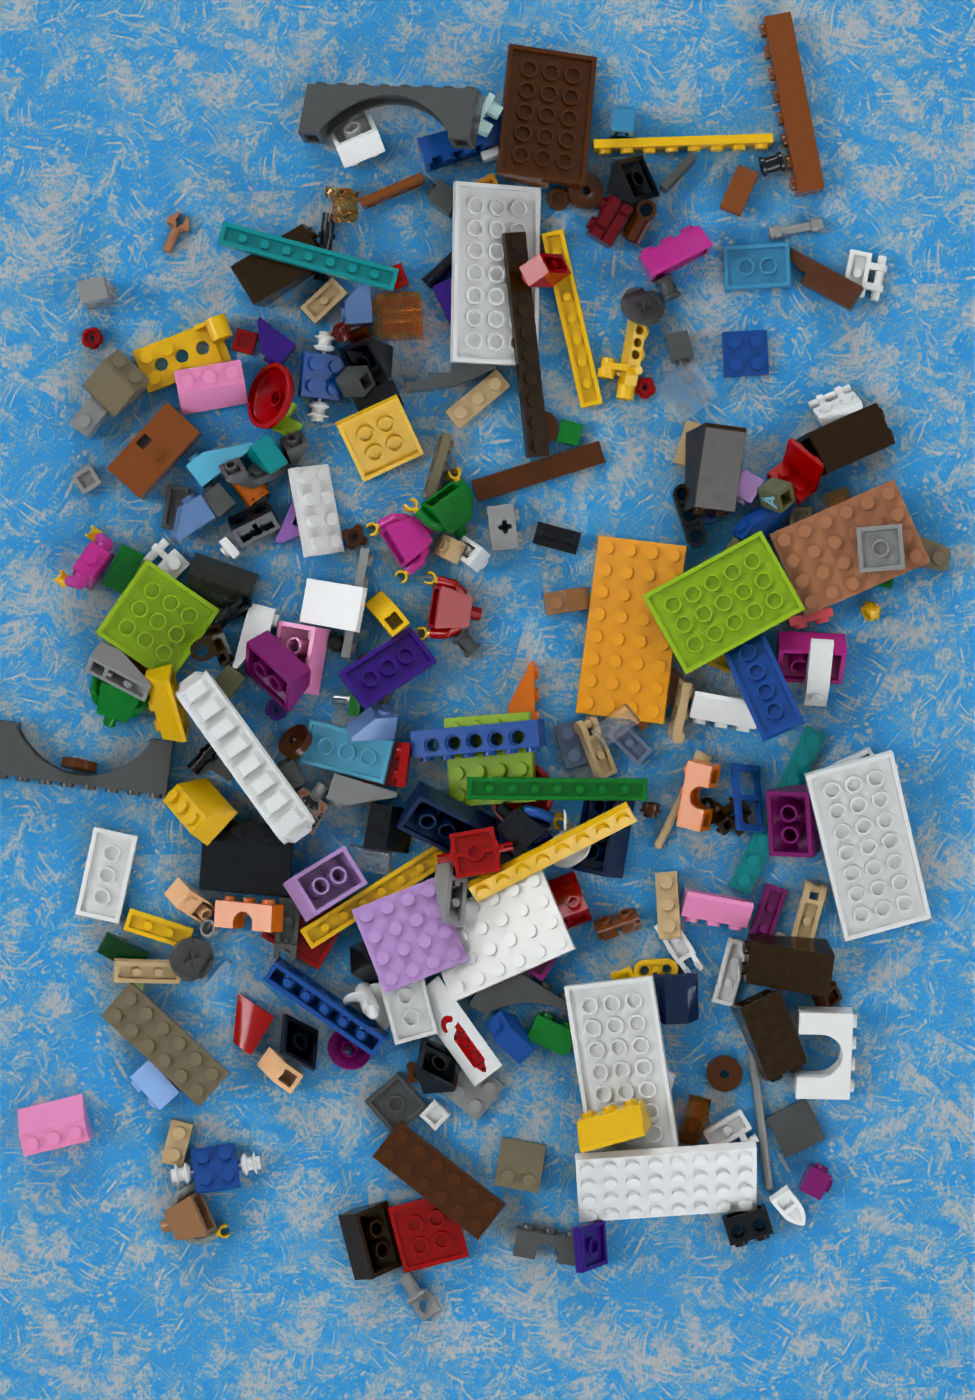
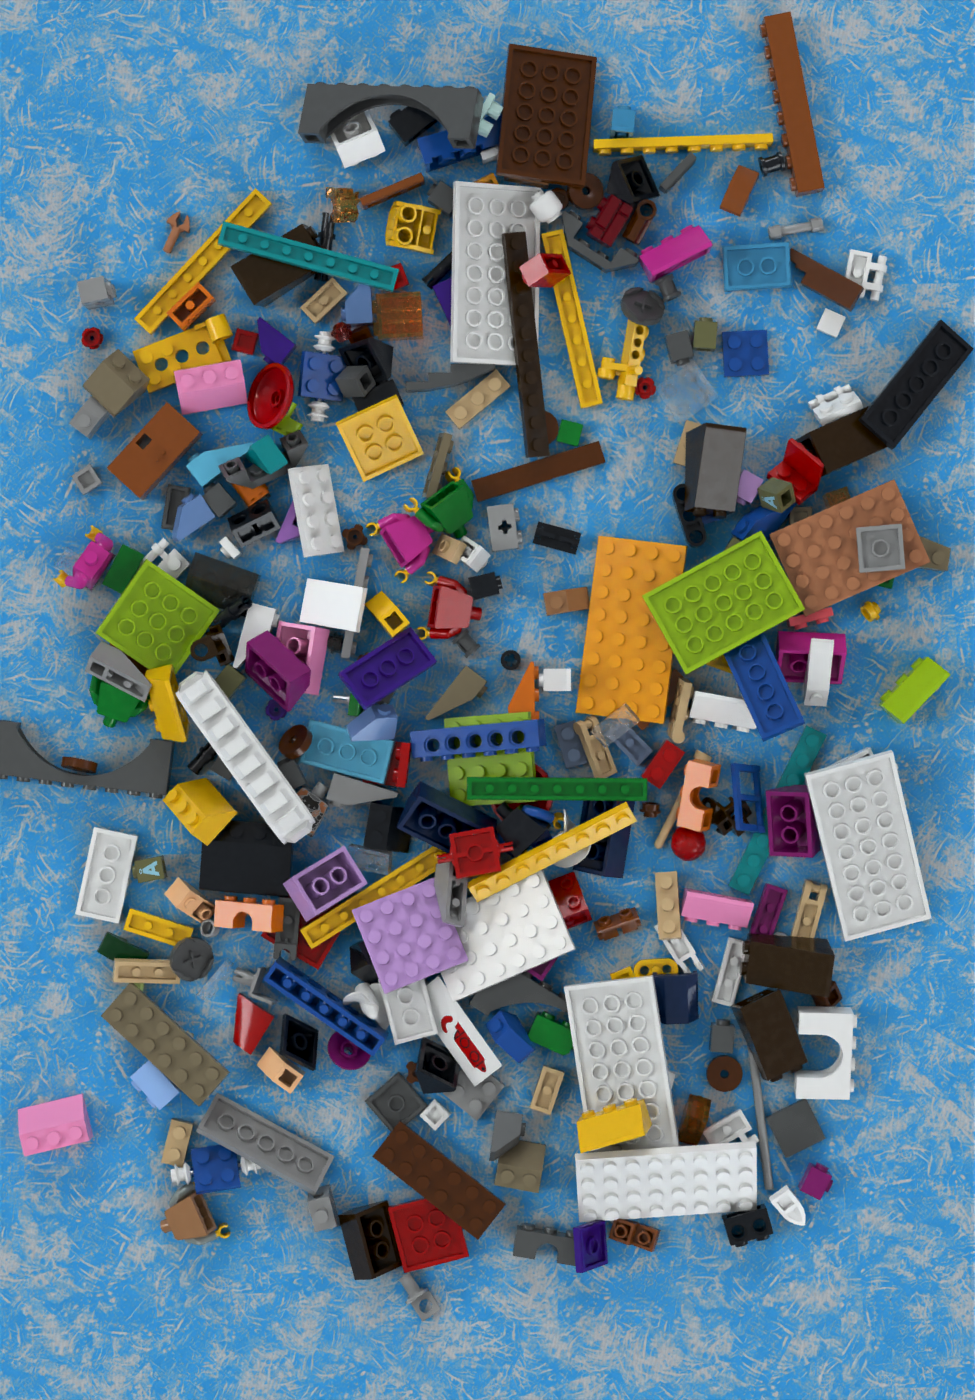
(149, 869): none -> olive brick
(191, 306): none -> orange brick
(200, 264): none -> yellow plate
(254, 982): none -> light grey bracket
(265, 1144): none -> light grey plate
(323, 1209): none -> light grey torso
(410, 123): none -> black brick
(411, 227): none -> yellow slope
(462, 690): none -> dark tan slope
(485, 585): none -> black brick
(504, 663): none -> black bush
(506, 1133): none -> dark grey slope
(546, 206): none -> white head
(546, 1089): none -> tan plate
(555, 679): none -> white slope
(622, 260): none -> dark grey slope
(634, 1234): none -> dark orange slope
(662, 764): none -> red brick
(688, 844): none -> red hair
(704, 335): none -> olive brick
(721, 1036): none -> dark grey brick
(830, 323): none -> white tile
(913, 689): none -> lime slope
(915, 384): none -> black plate

